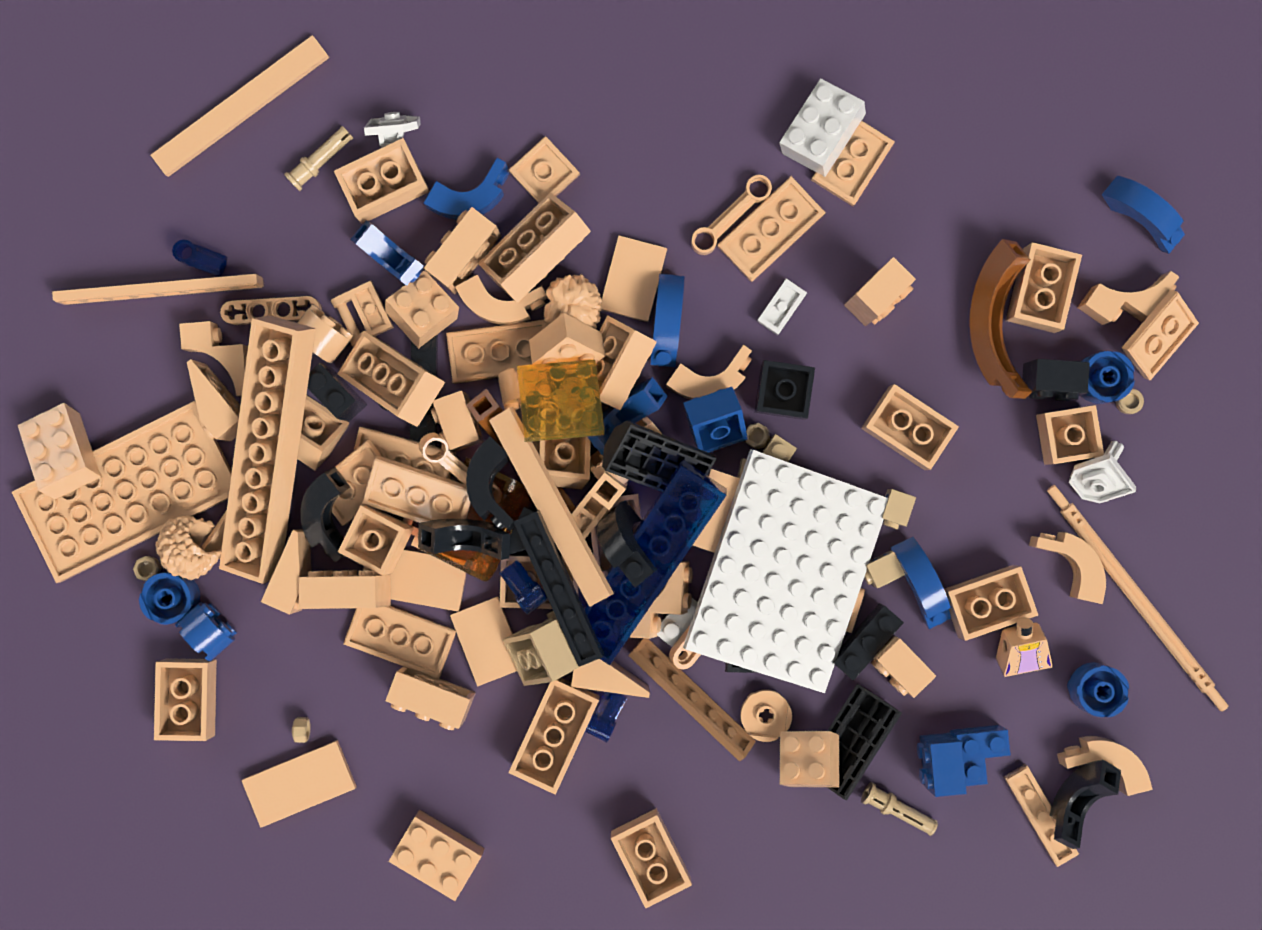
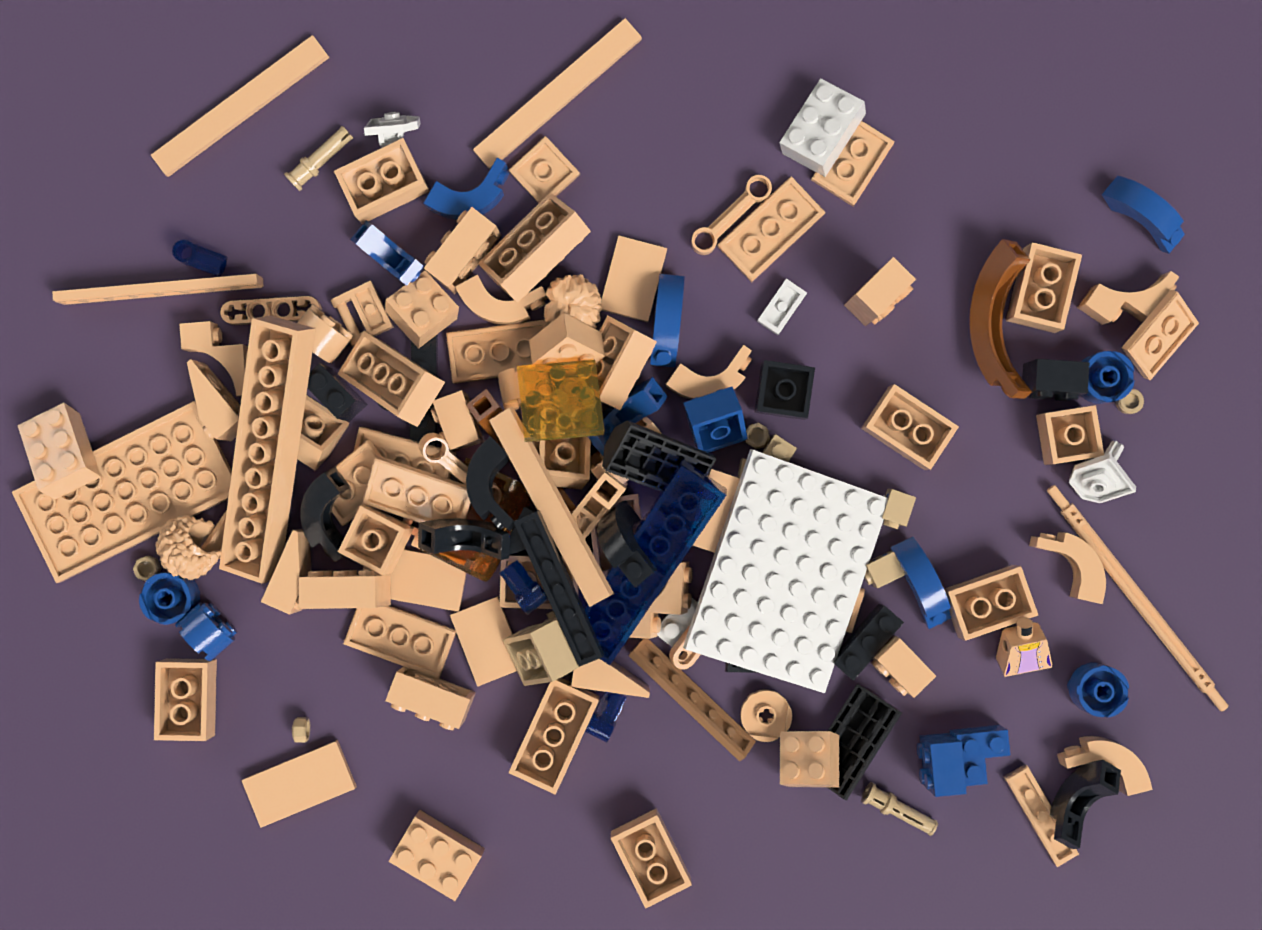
(558, 93): none -> light nougat tile

